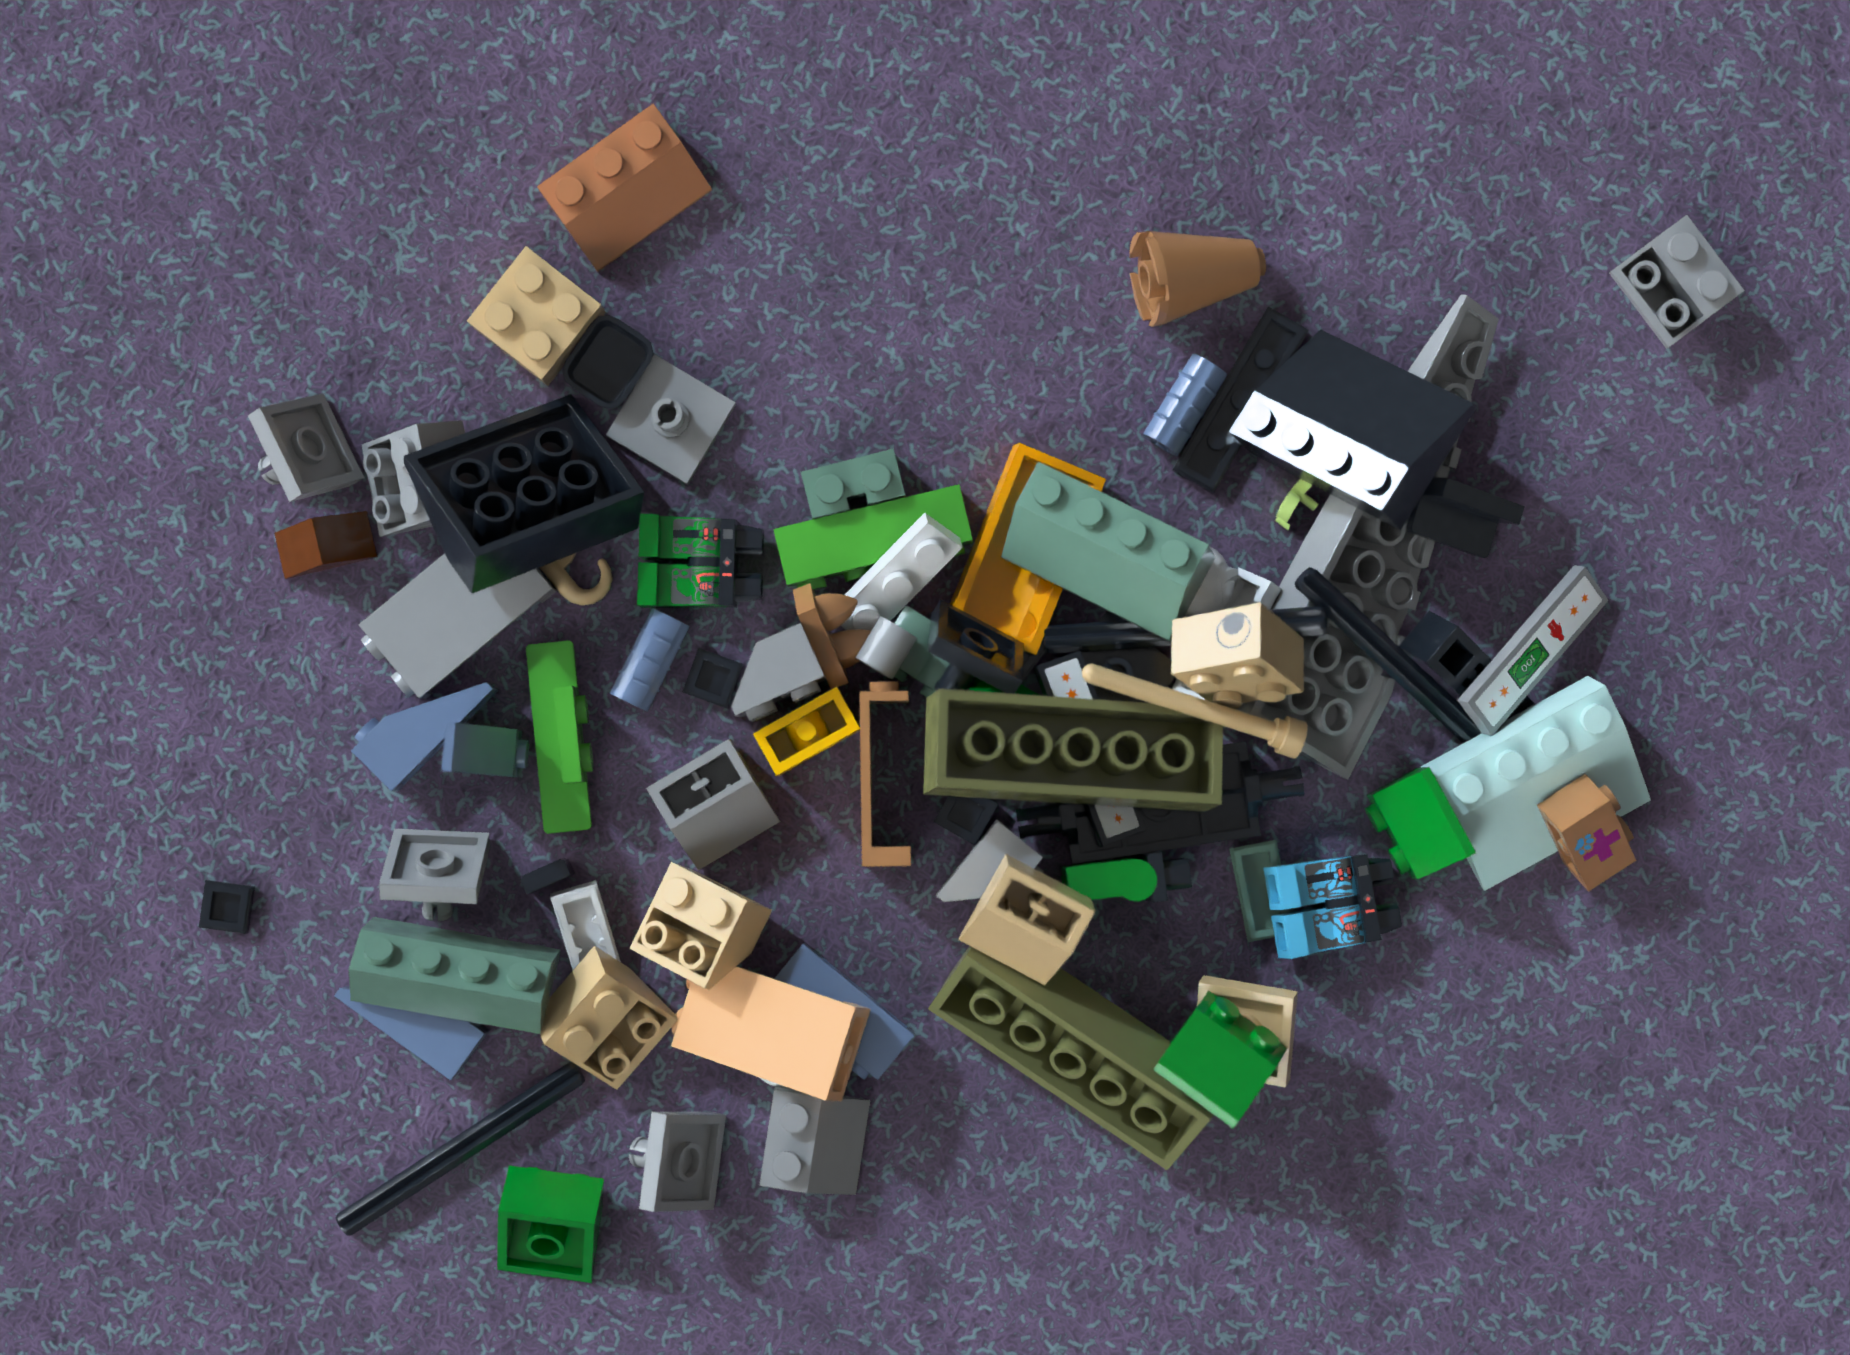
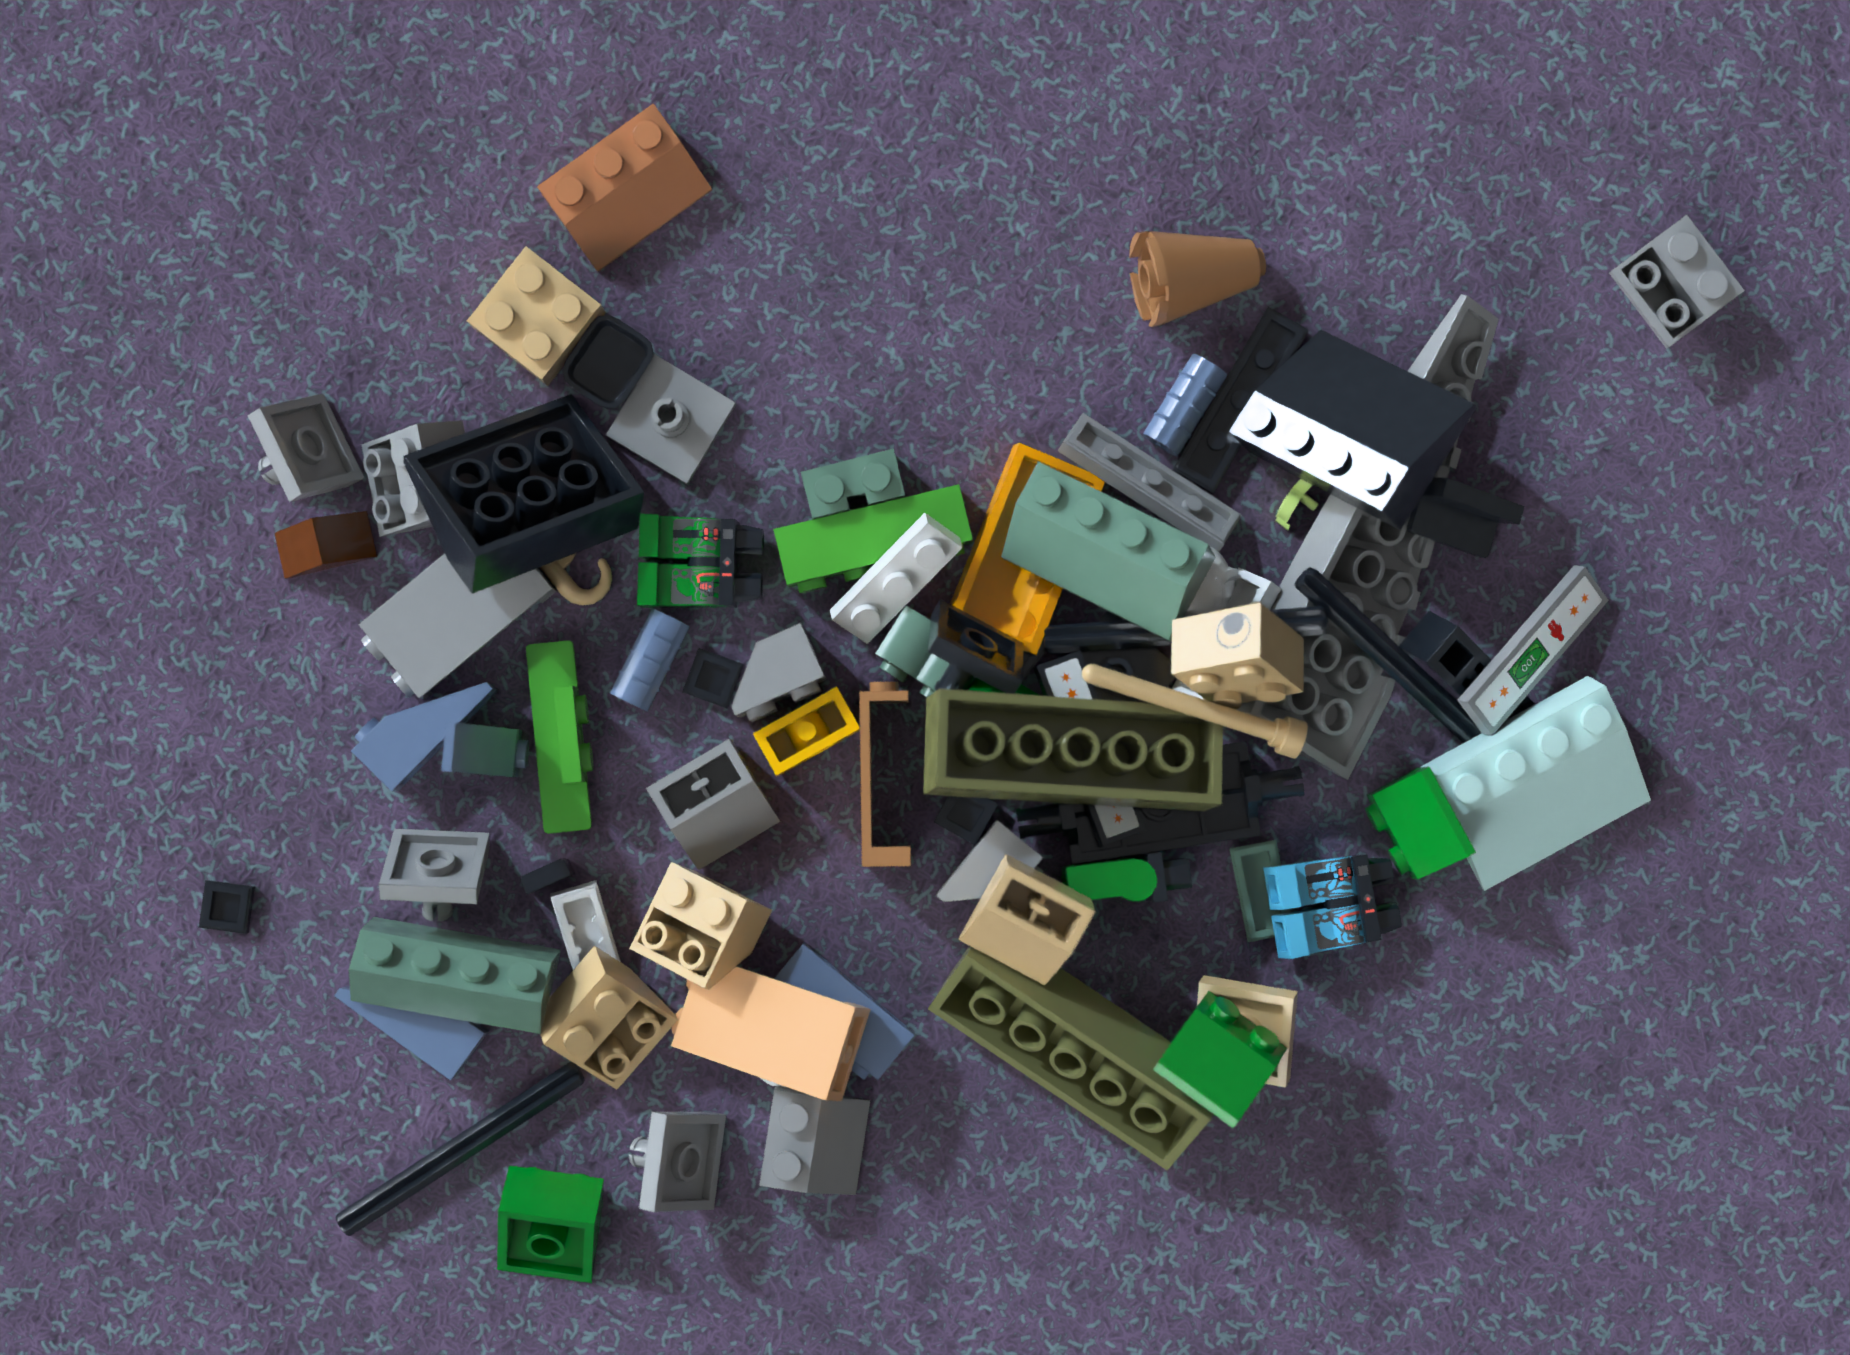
(819, 617): medium nougat tile -> none
(886, 647): light grey beam -> none
(1149, 482): none -> light grey tile
(1588, 831): medium nougat brick -> none

